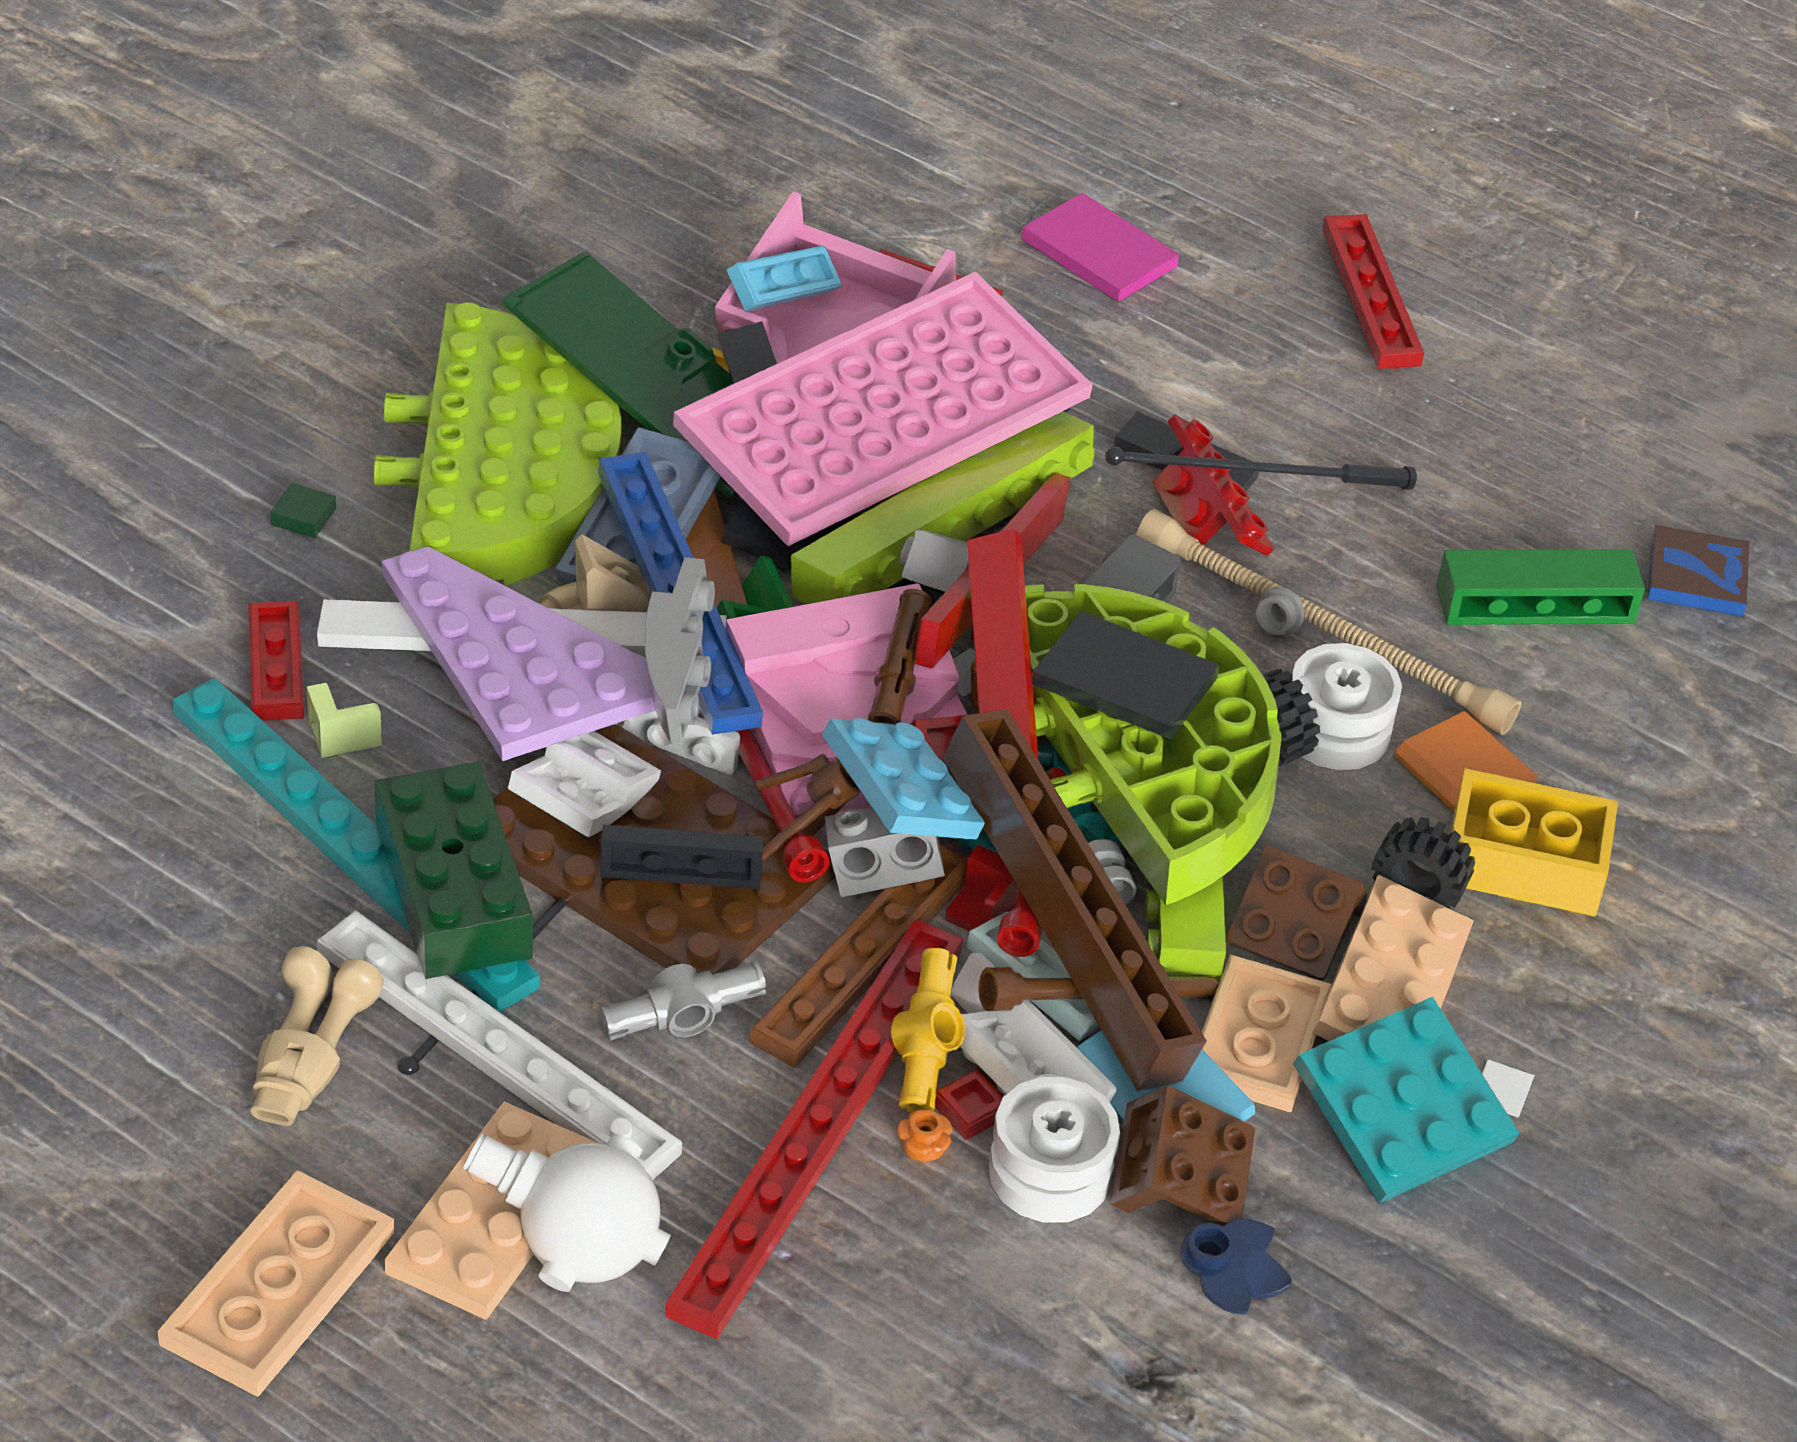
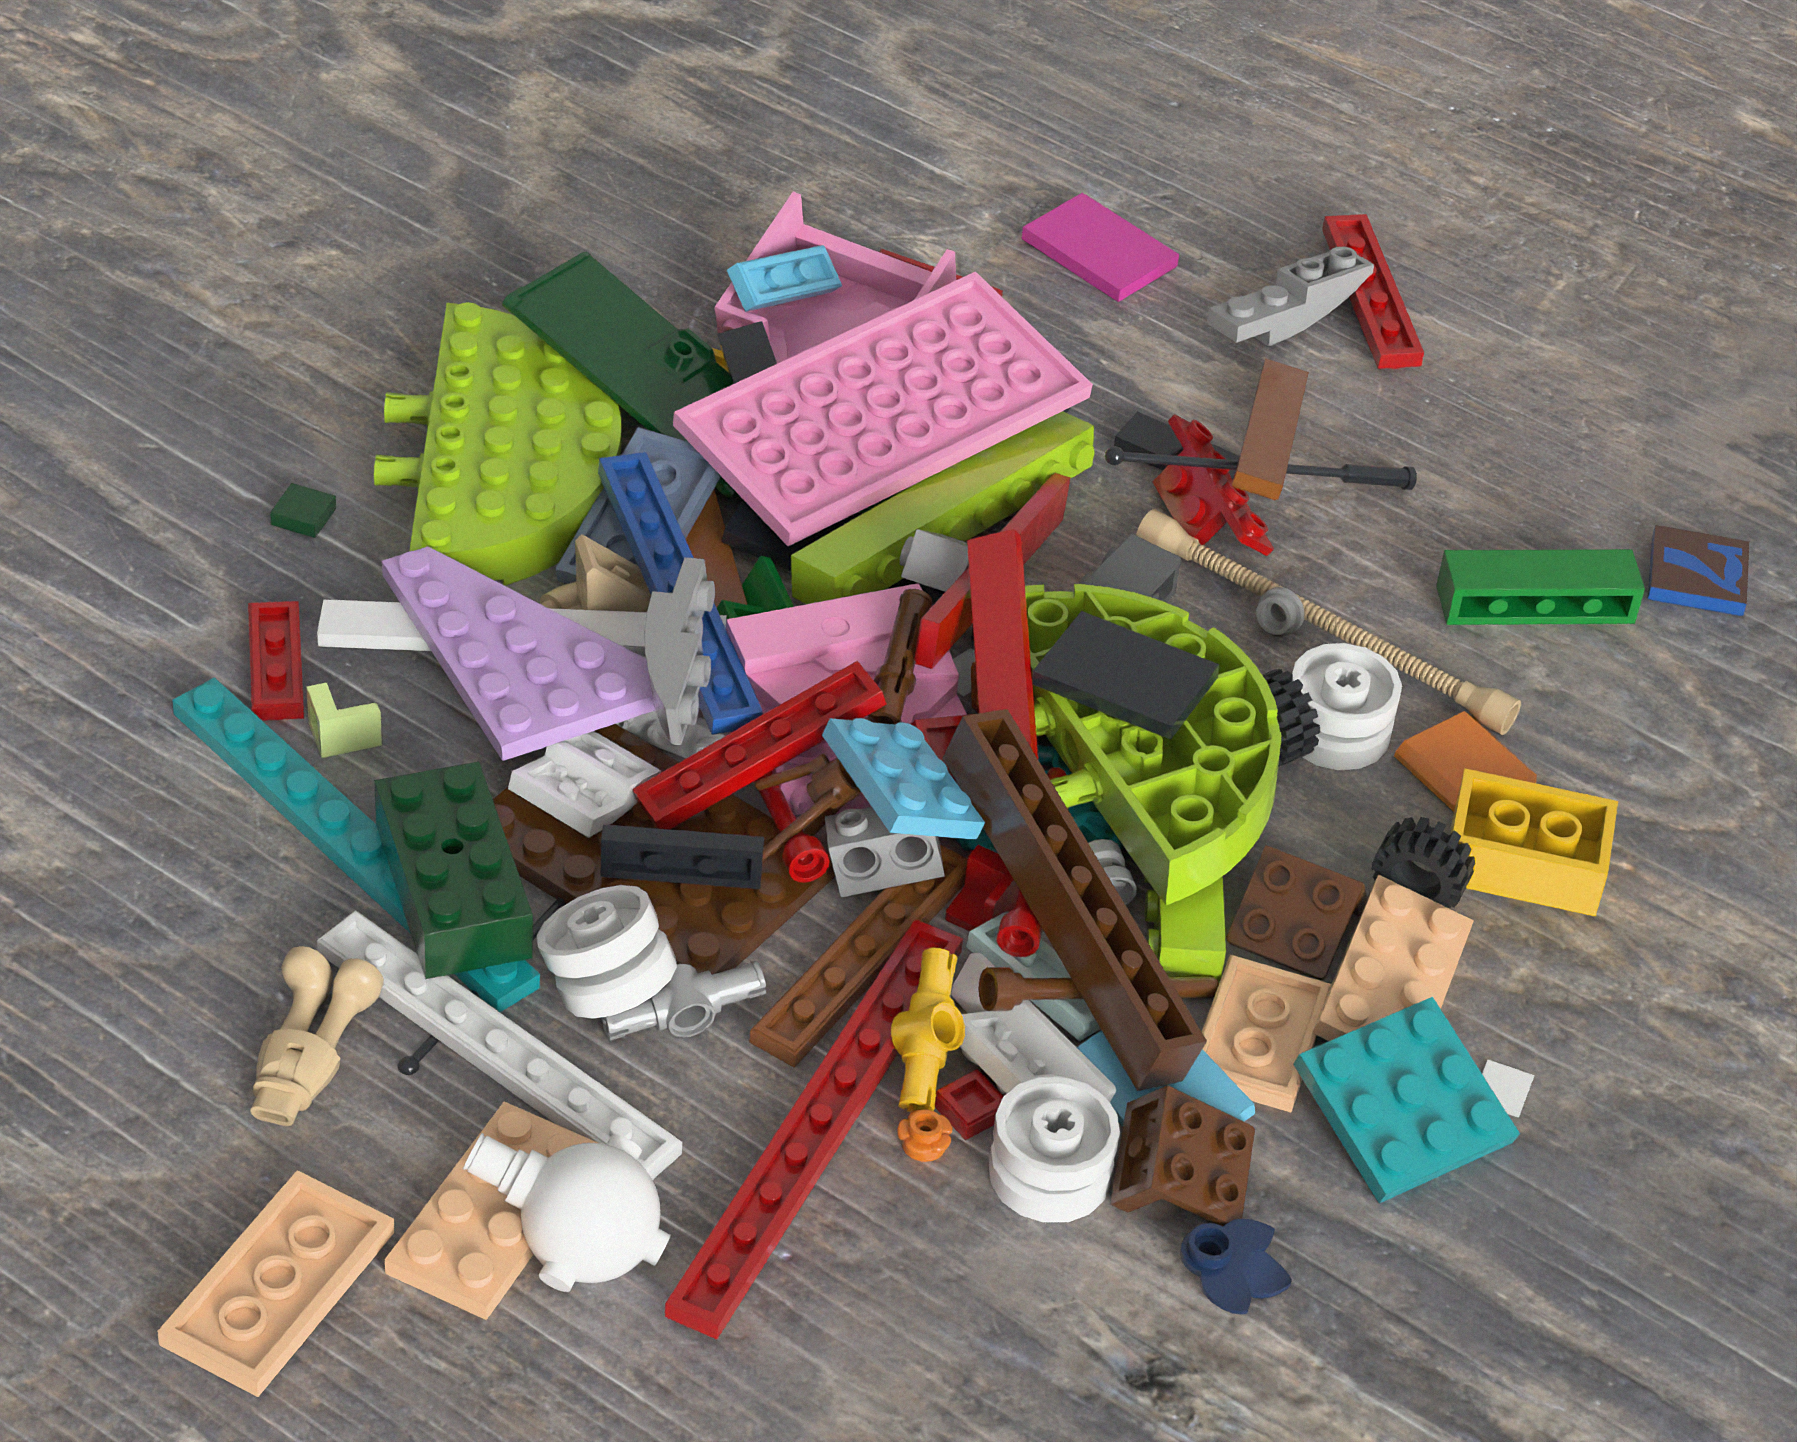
(606, 951): none -> white wheel
(757, 747): none -> red plate
(1270, 430): none -> dark orange tile
(1297, 301): none -> light grey slope

